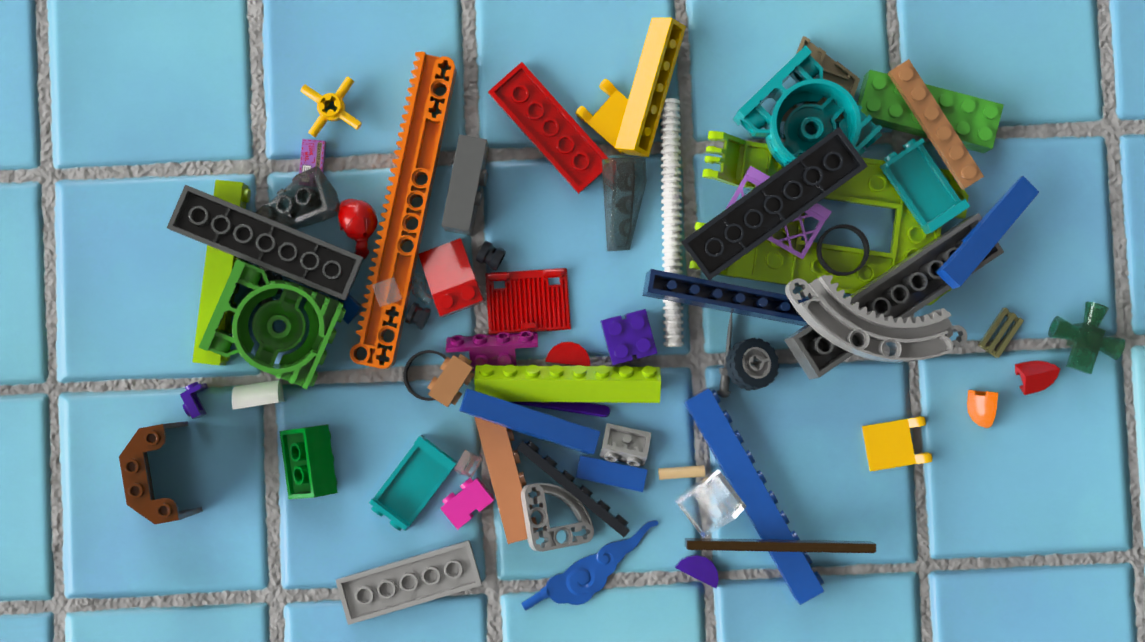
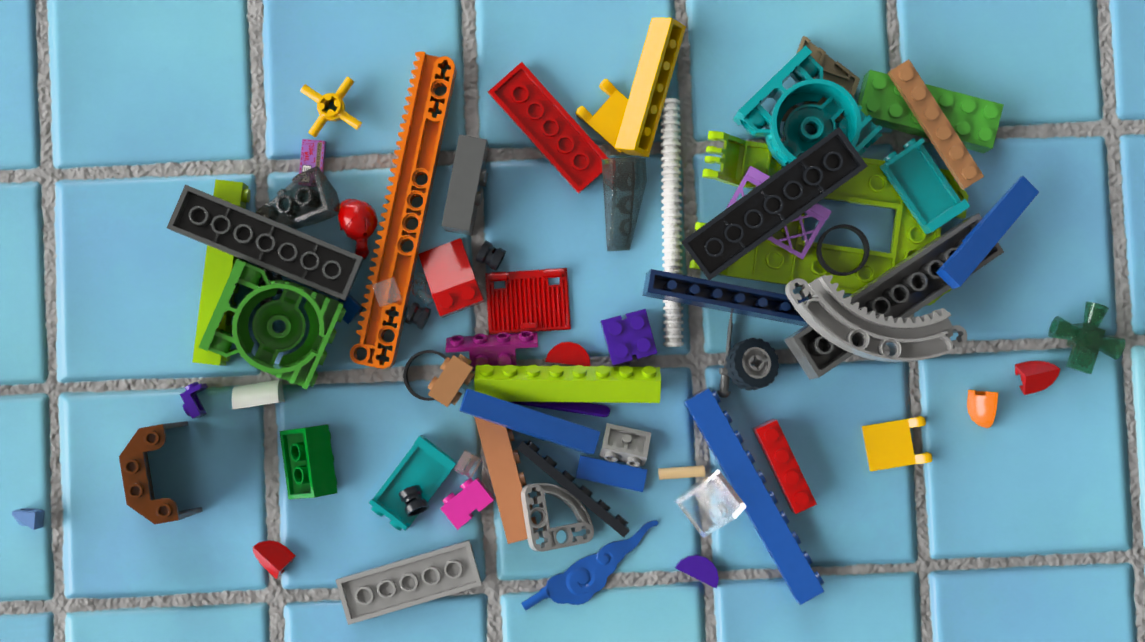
(29, 517): none -> medium blue slope
(273, 556): none -> red brick
(413, 500): none -> black wheel
(780, 545): dark brown tile -> none
(784, 466): none -> red brick
(1011, 317): olive tile -> none

